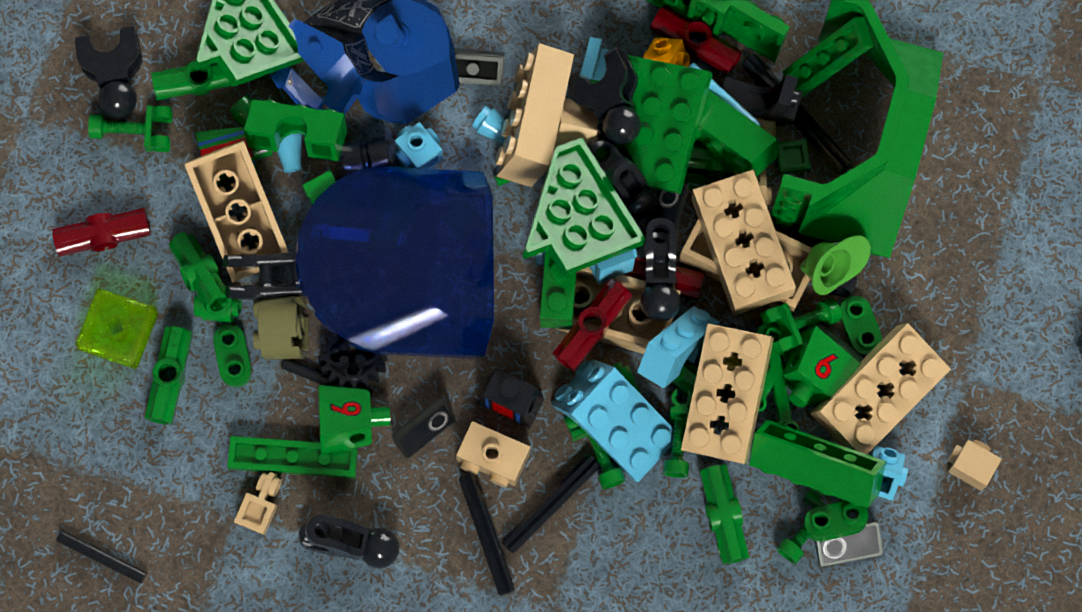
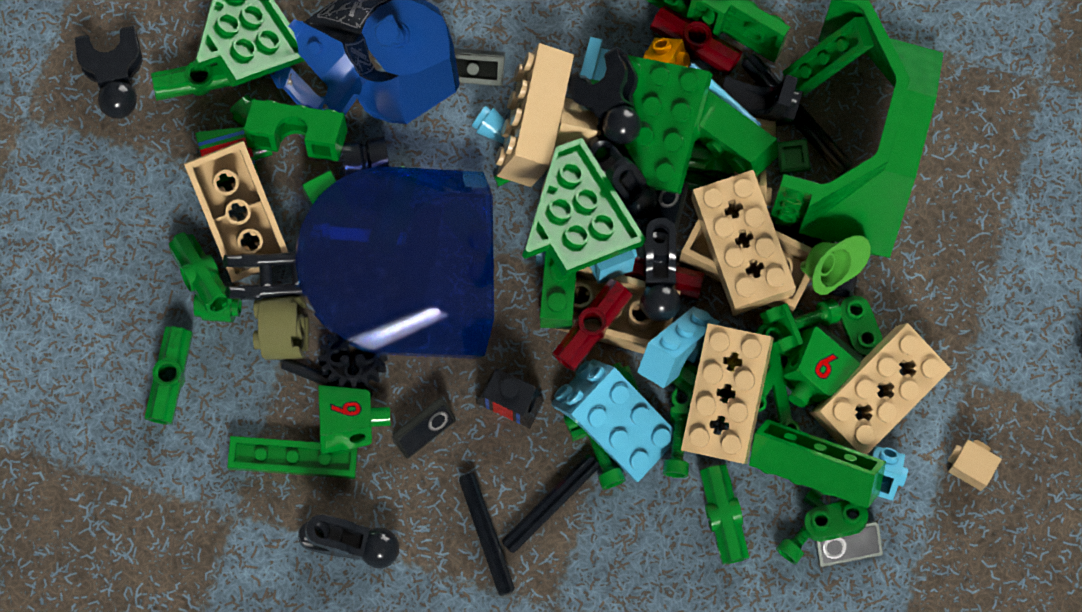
(101, 231): dark red piece -> none
(101, 556): black bar -> none
(107, 311): clear neon green brick -> none
(162, 114): green bar -> none
(232, 355): green plate -> none
(255, 511): tan plate -> none
(290, 153): medium azure cone -> none
(418, 147): medium azure brick -> none
(493, 455): tan brick -> none

